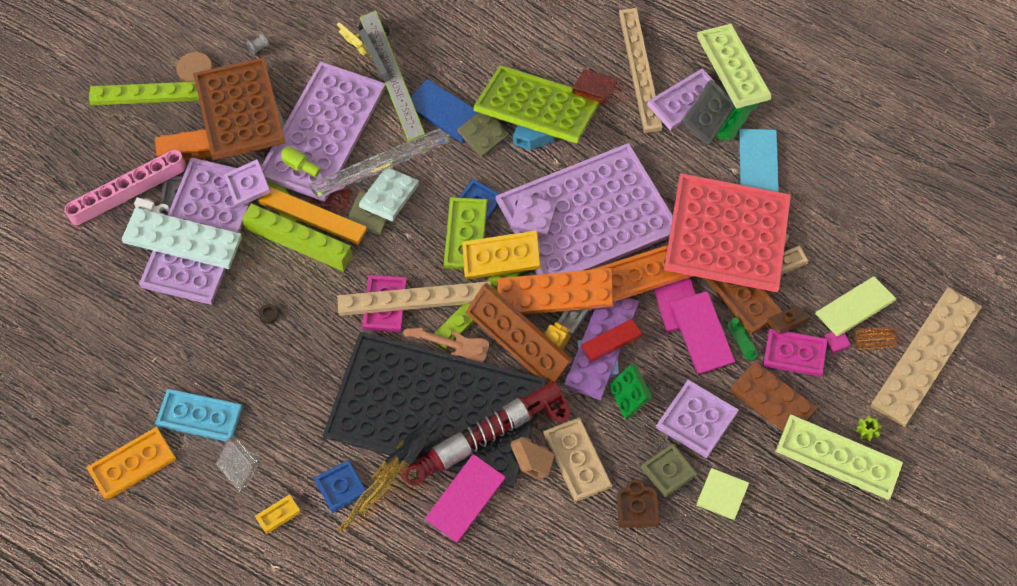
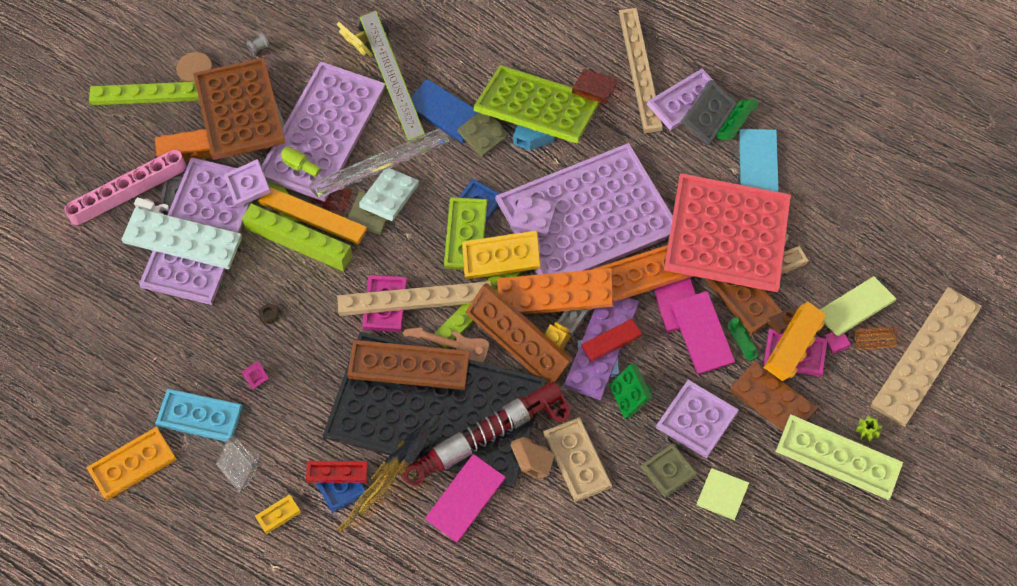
(254, 374): none -> dark pink plate
(336, 471): none -> red plate
(375, 54): dark grey plate -> none
(408, 364): none -> dark orange plate
(637, 506): reddish brown plate -> none
(734, 66): yellowish green plate -> none
(795, 341): none -> light orange brick

